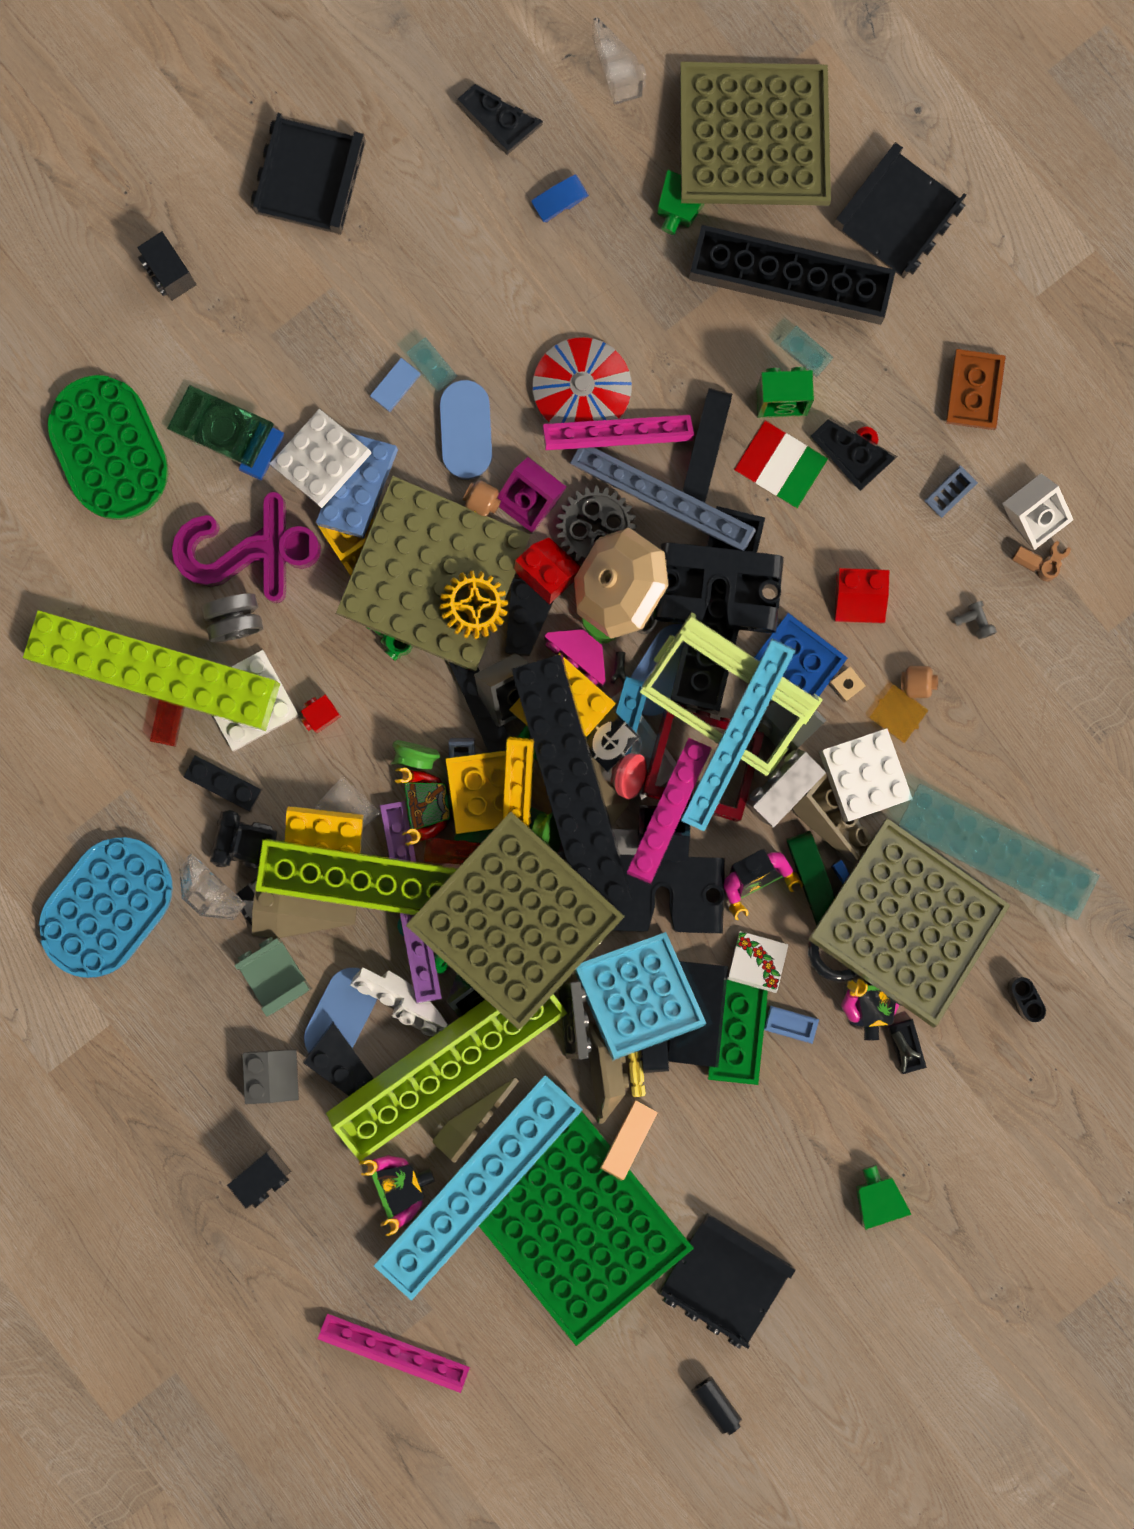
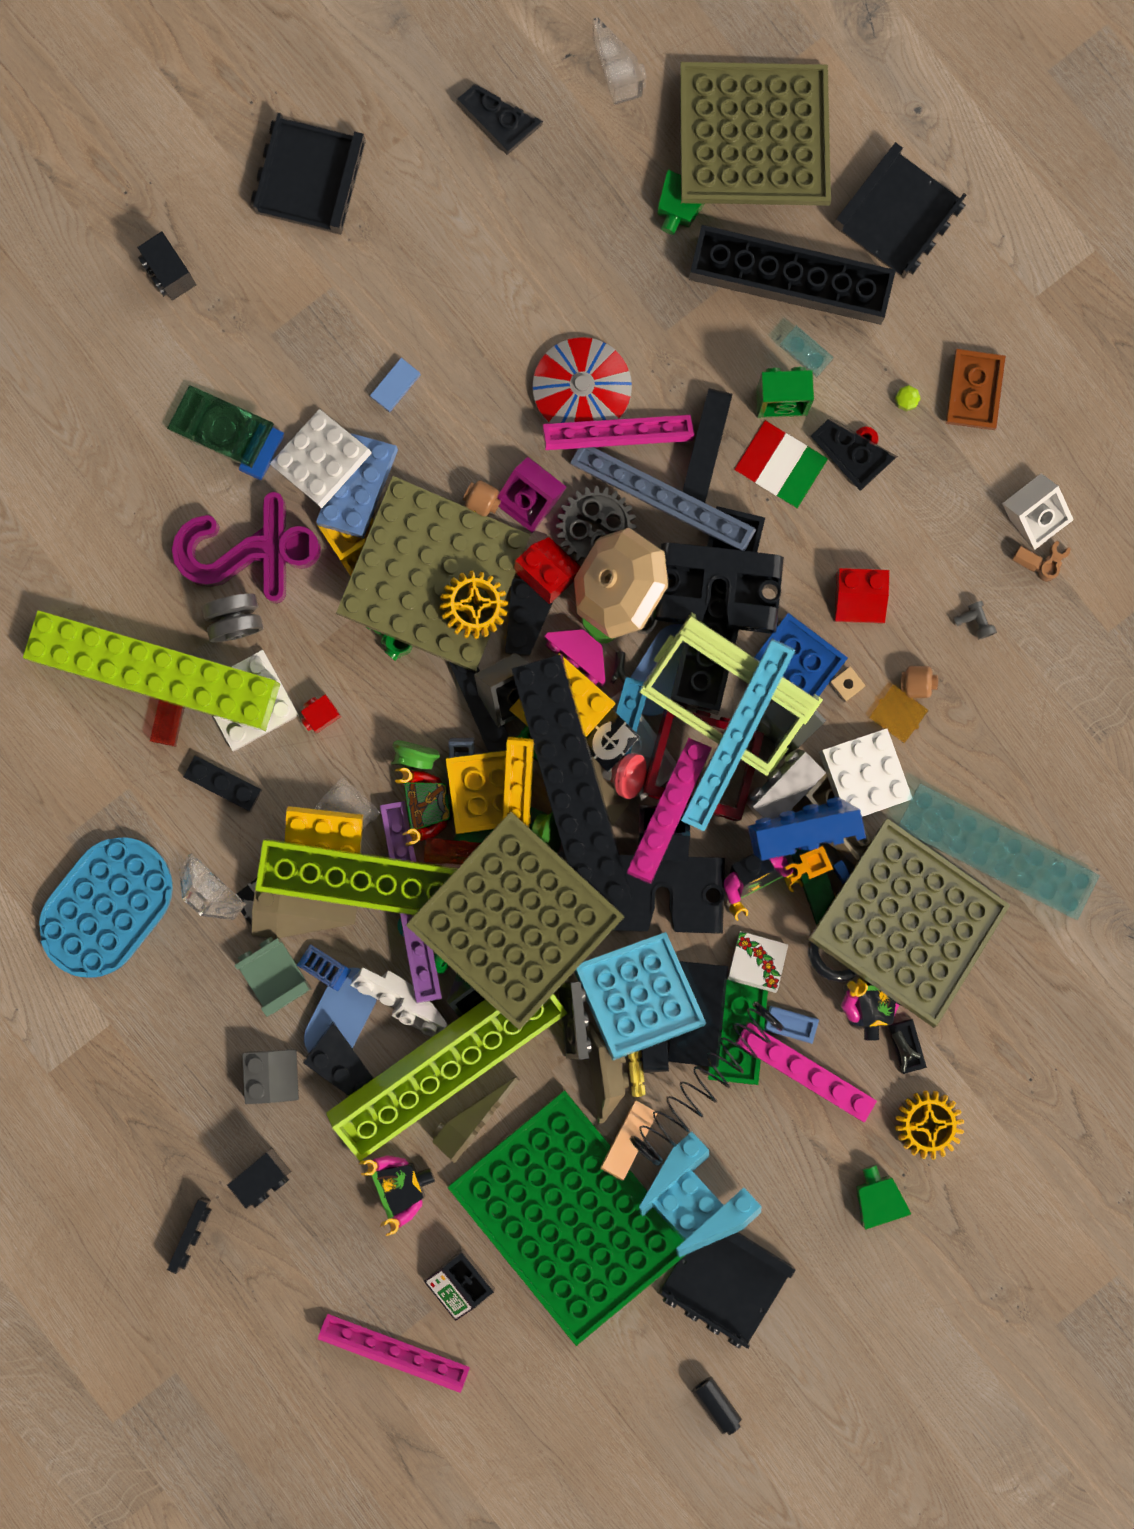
(108, 447): green plate -> none
(190, 1235): none -> black plate
(239, 840): black piece -> none
(339, 976): none -> blue slope
(431, 364): clear light blue plate -> none
(459, 1285): none -> black slope
(466, 429): medium blue tile -> none
(478, 1187): medium azure plate -> none
(560, 197): blue slope -> none
(626, 841): light grey brick -> none
(651, 1154): none -> black piece
(690, 1205): none -> medium azure wedge
(806, 828): none -> blue wedge
(808, 1074): none -> dark pink plate
(813, 862): none -> light orange plate
(907, 398): none -> lime tile
(928, 1113): none -> yellow gear
(957, 497): sand blue slope -> none
(1029, 997): black beam -> none

